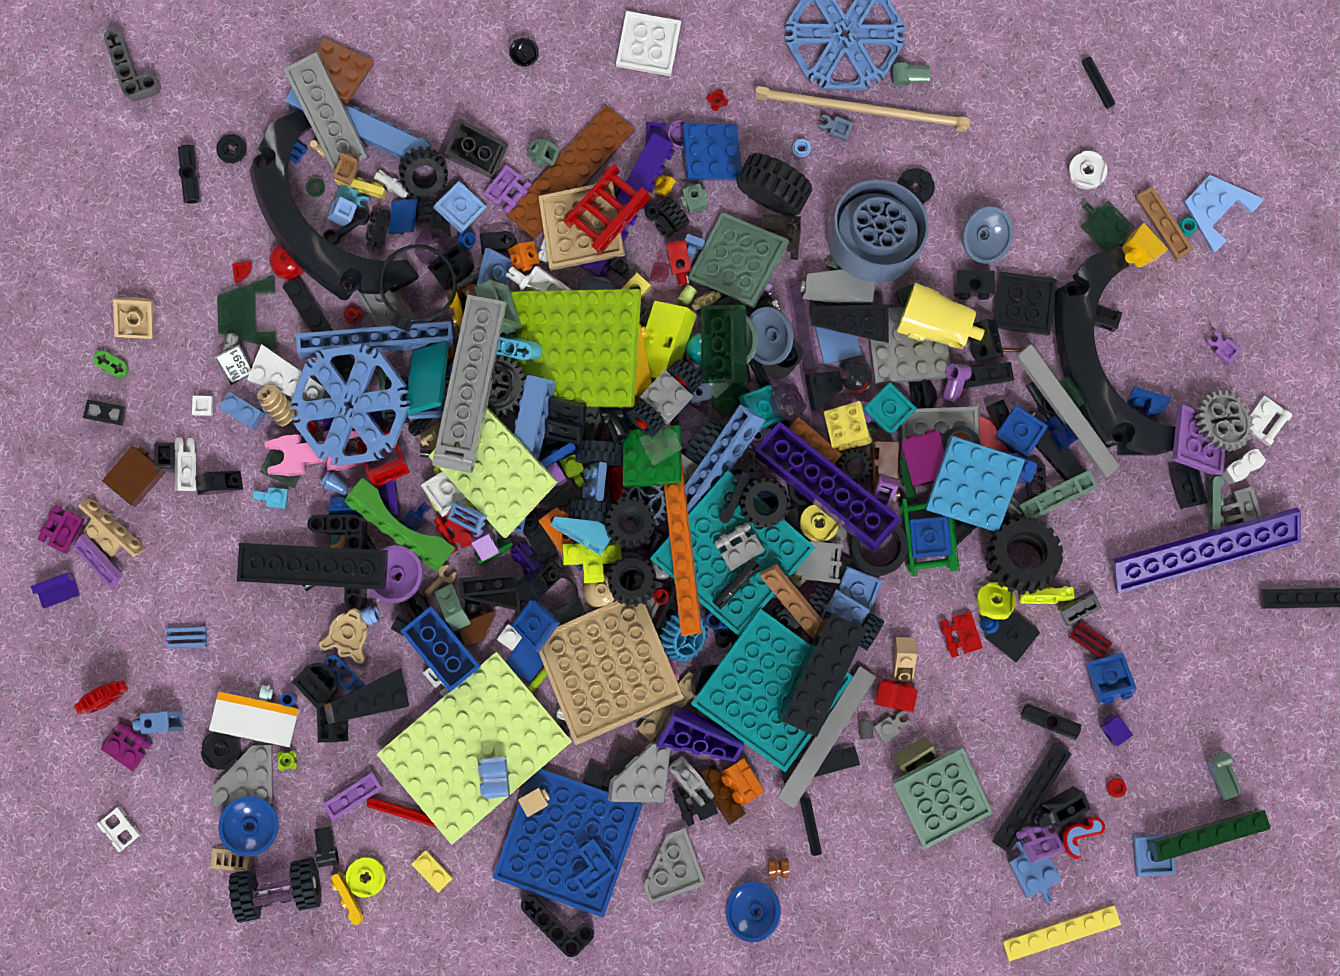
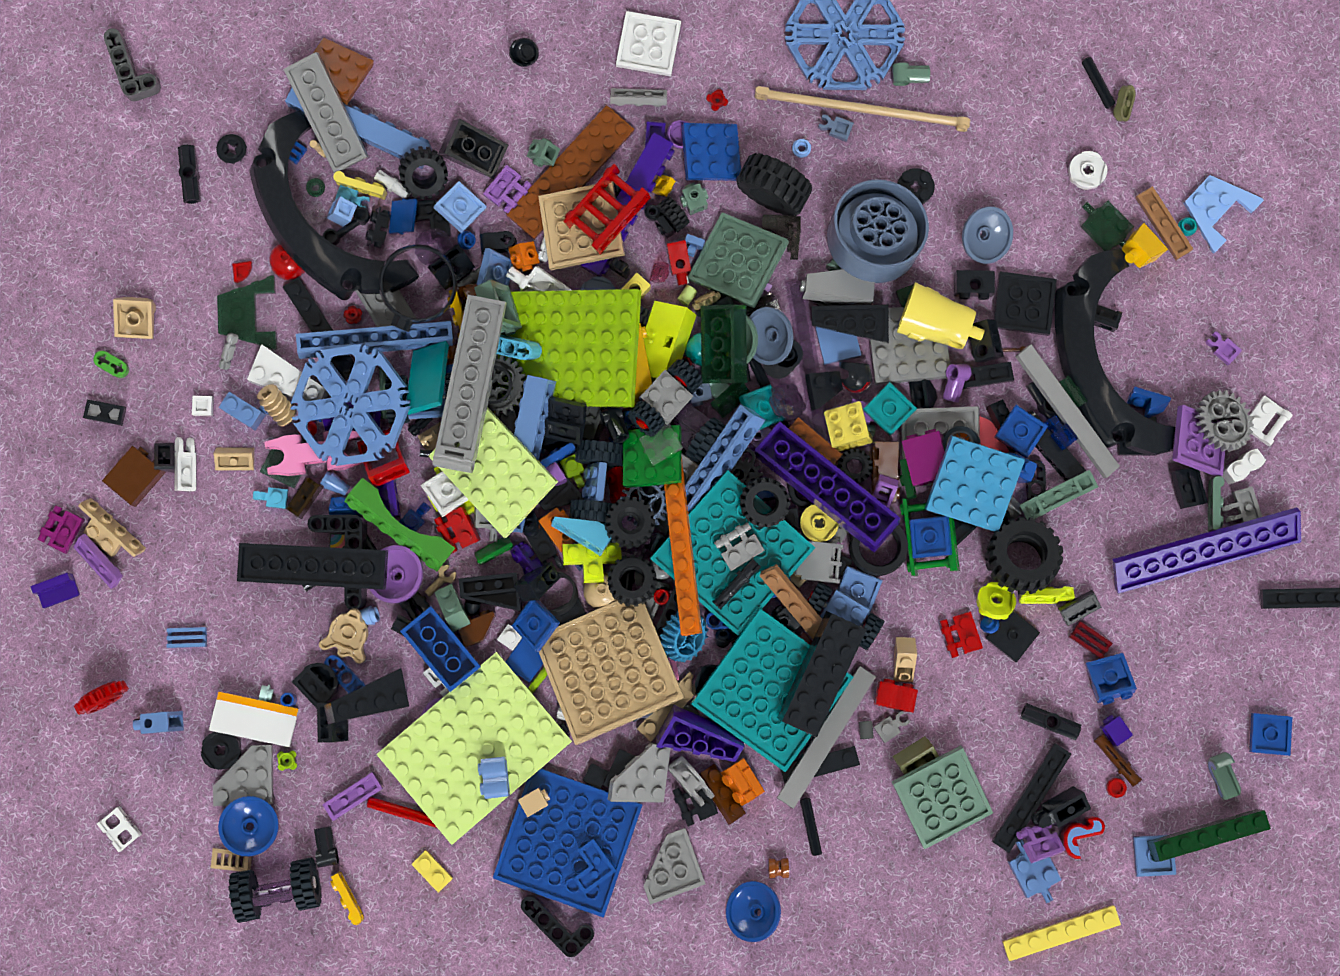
(124, 752): magenta plate -> none
(218, 482): black slope -> none
(234, 364): sticker -> none
(234, 458): none -> tan slope
(304, 498): none -> dark brown hinge
(346, 168): medium nougat bracket -> none
(361, 866): neon yellow plate -> none
(477, 529): medium blue tile -> none
(484, 544): brick -> none
(638, 97): none -> light grey plate
(734, 497): black hinge -> none
(1124, 103): none -> olive plate
(1132, 778): none -> reddish brown pin
(1270, 734): none -> blue plate

